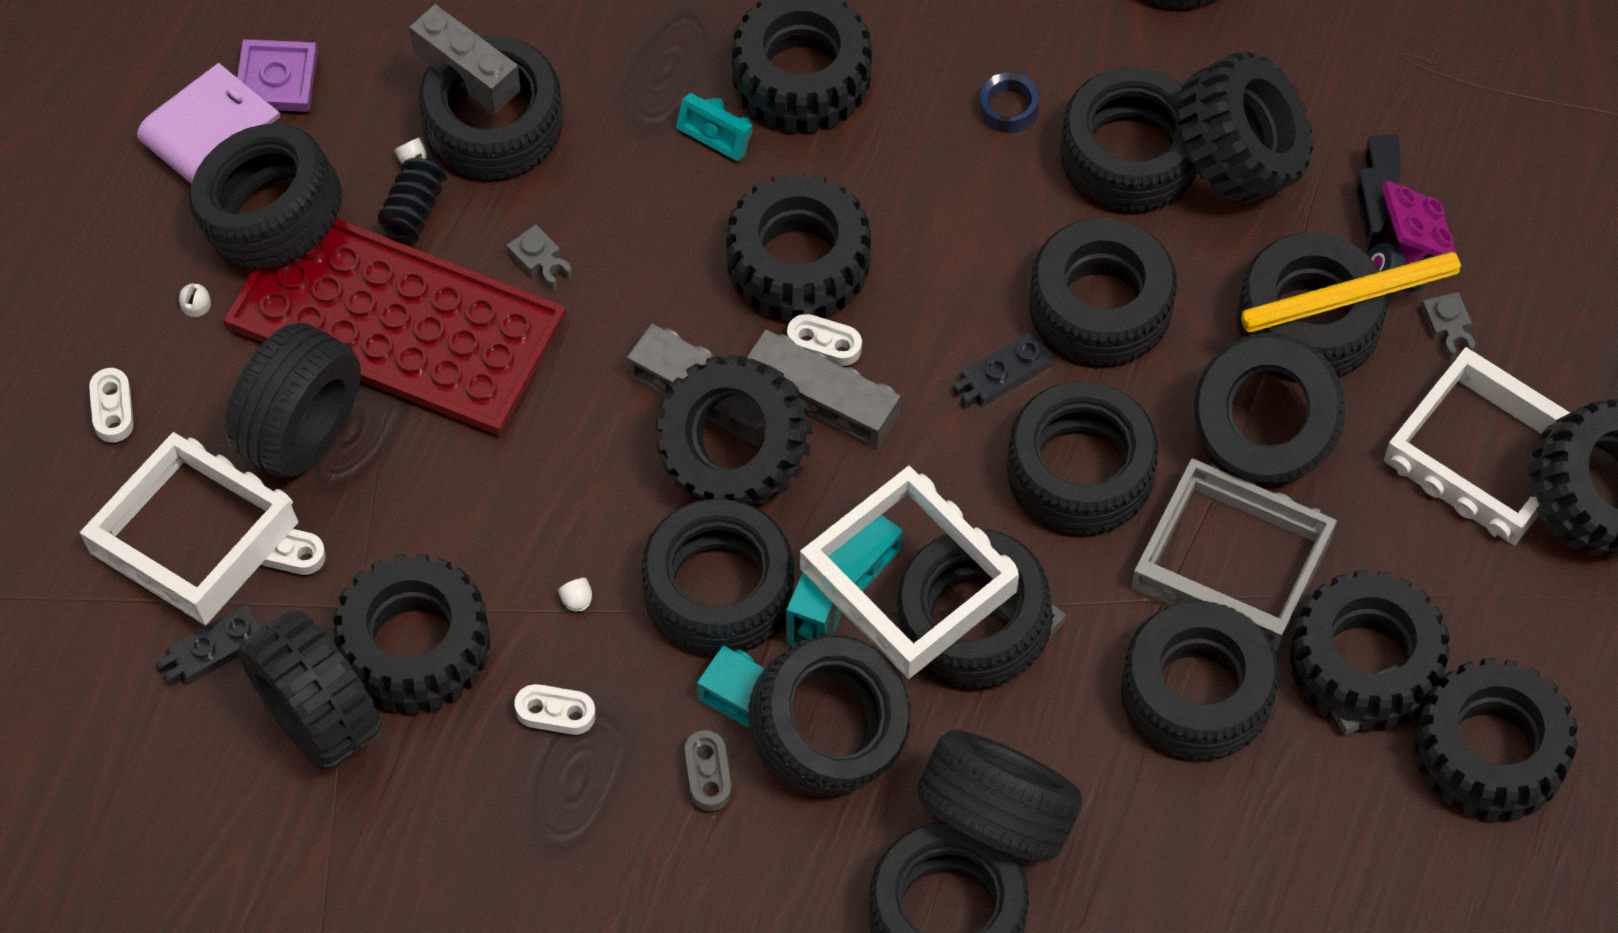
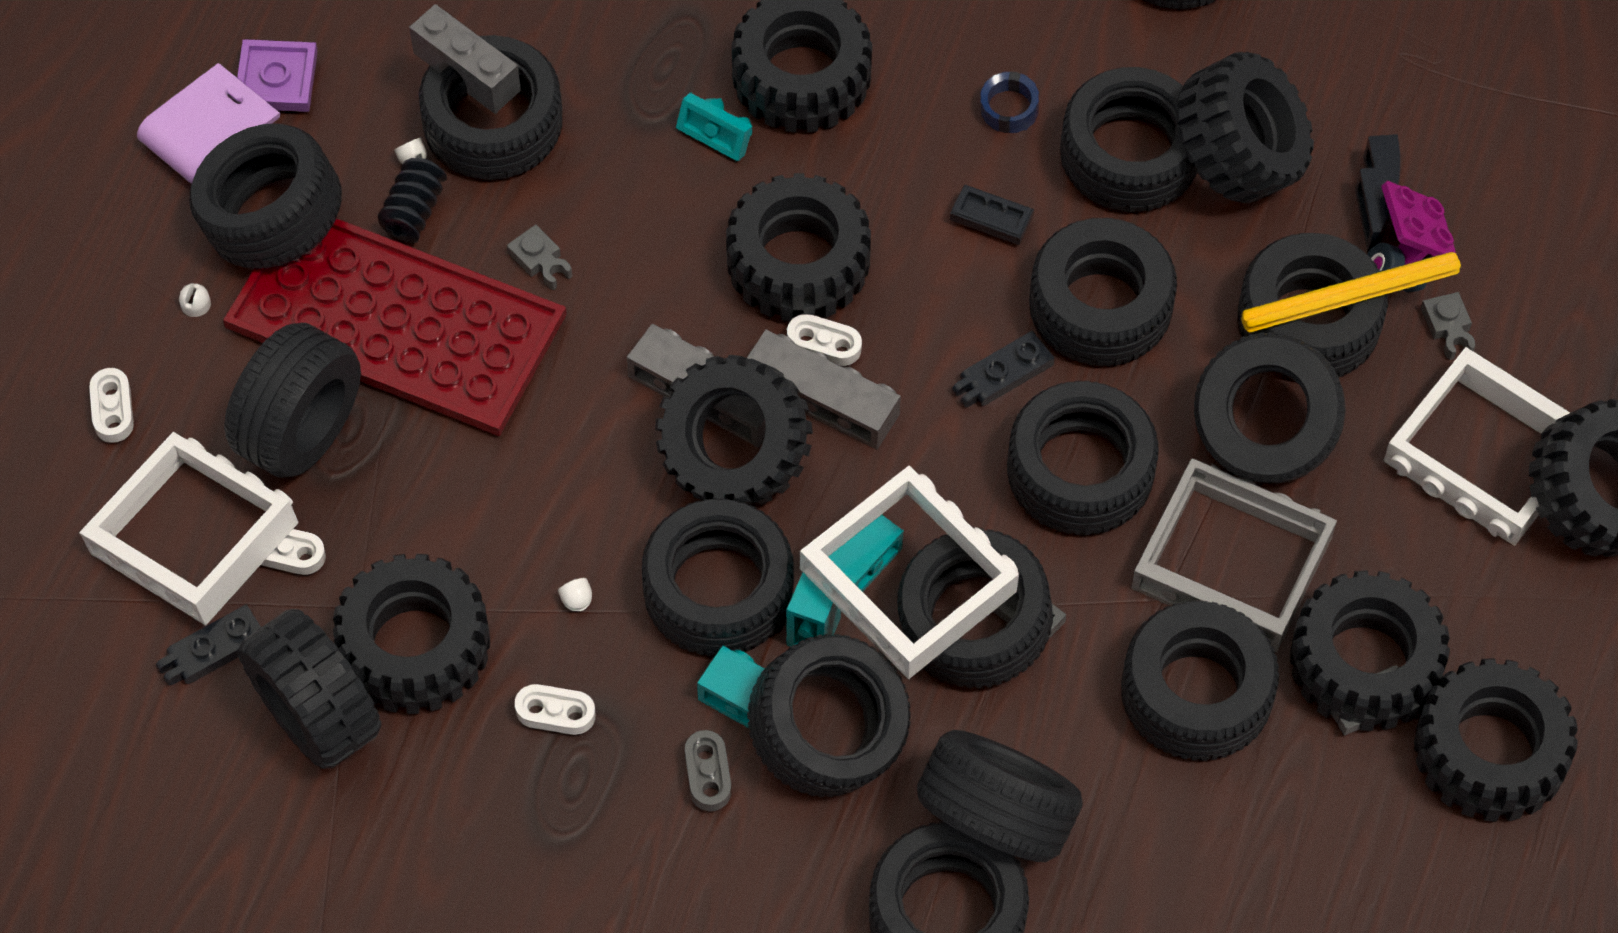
(991, 214): none -> black plate

